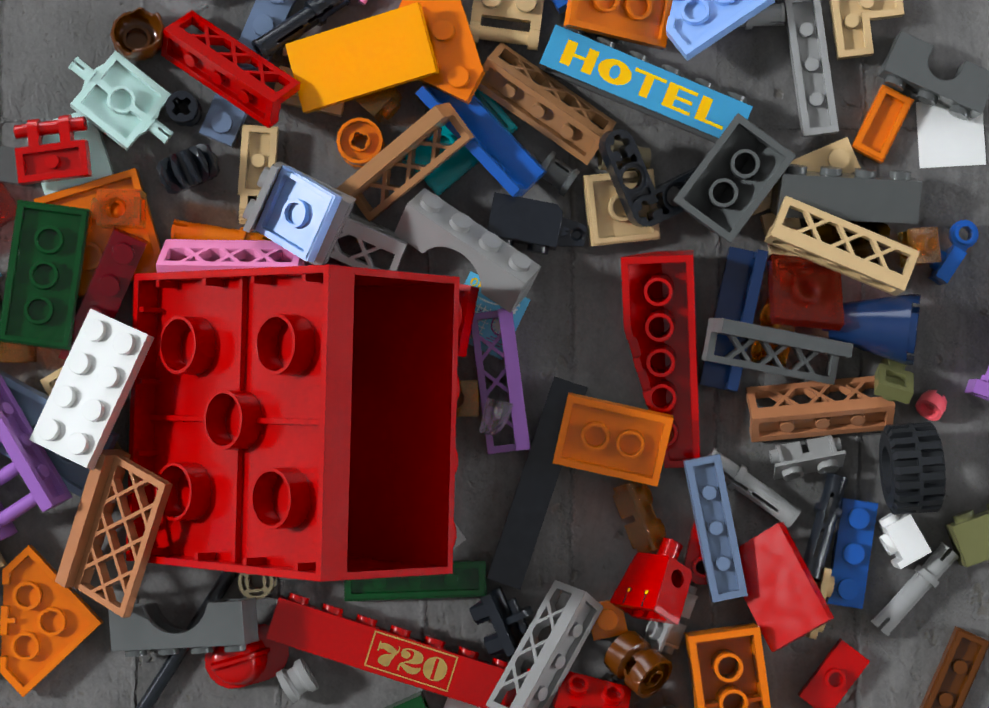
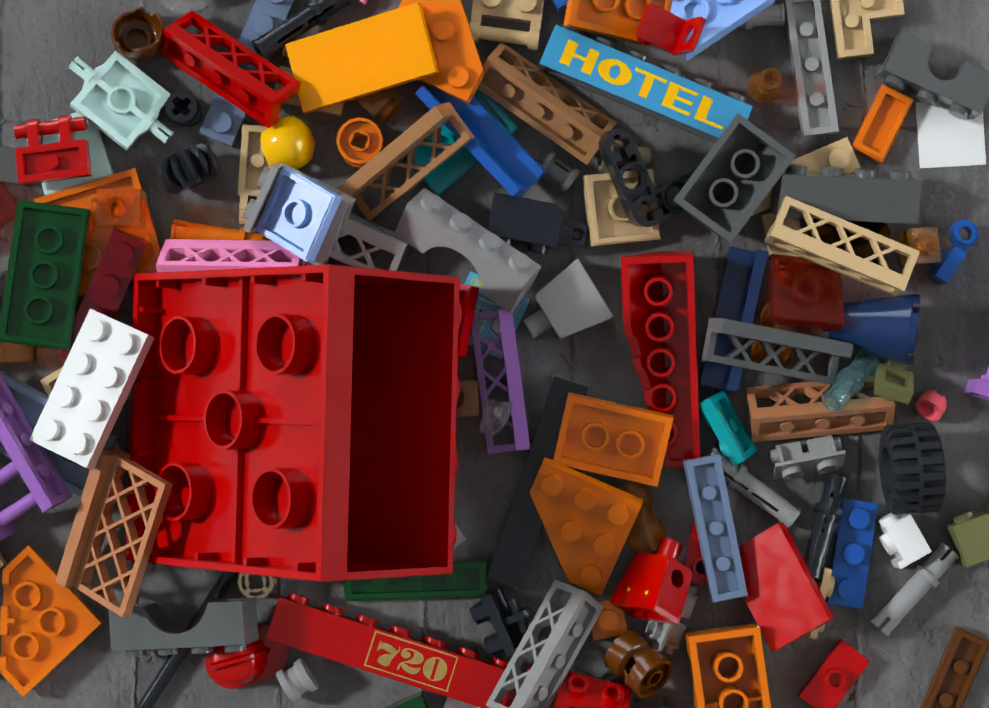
(288, 142): none -> yellow hair
(568, 304): none -> light grey torso
(583, 521): none -> orange plate
(668, 30): none -> red bracket
(728, 428): none -> teal plate
(760, 90): none -> clear orange cone
(849, 381): none -> clear light blue pin

